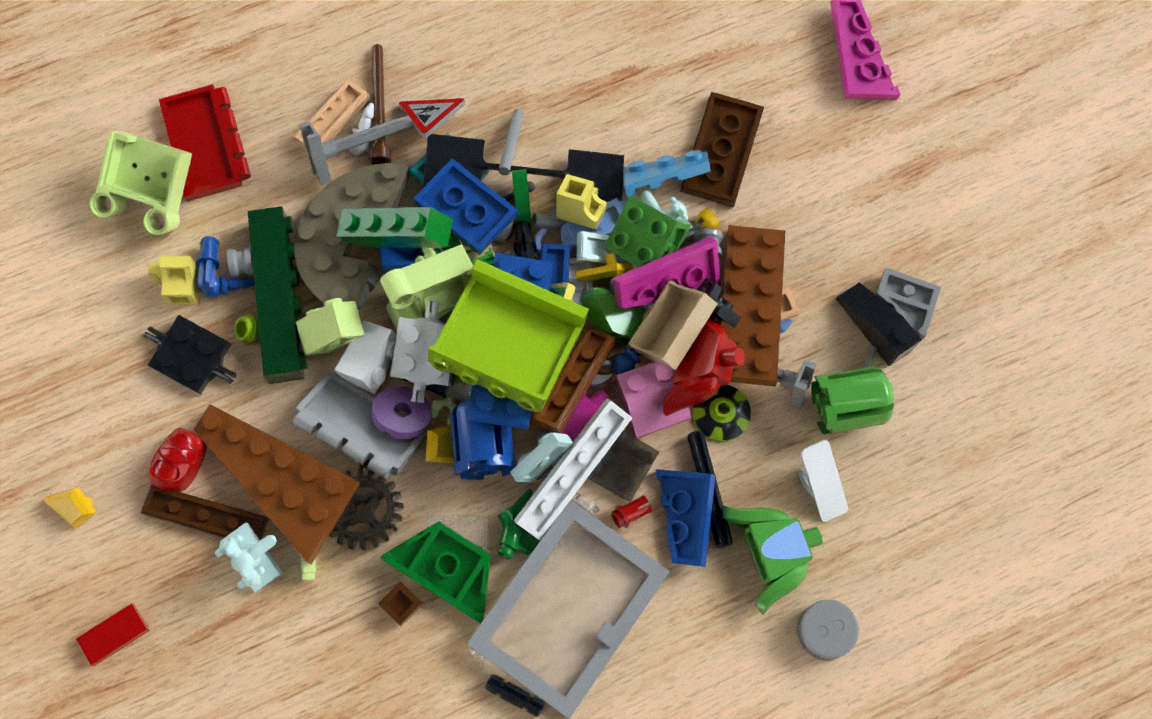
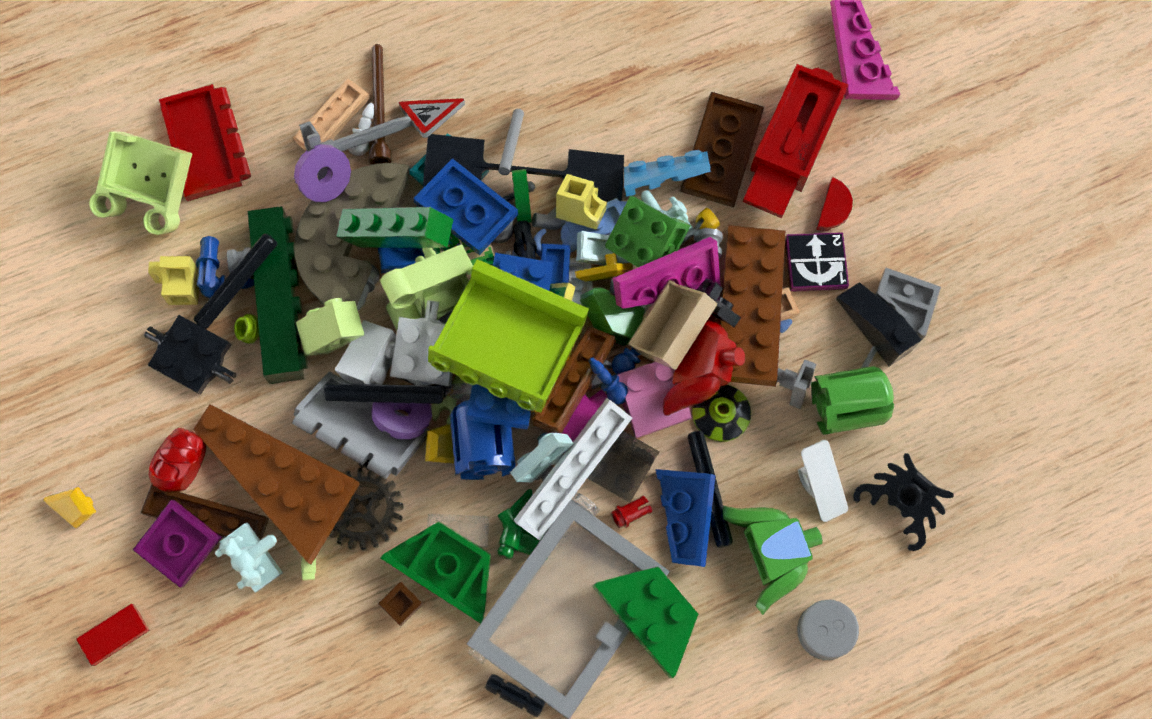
(177, 543): none -> magenta tile
(235, 281): none -> black axle
(335, 180): none -> medium lavender tile
(383, 393): none -> black axle
(614, 389): none -> blue bar
(652, 613): none -> green wing
(793, 138): none -> red piece
(816, 261): none -> tile
(836, 206): none -> red tile
(909, 493): none -> black animal

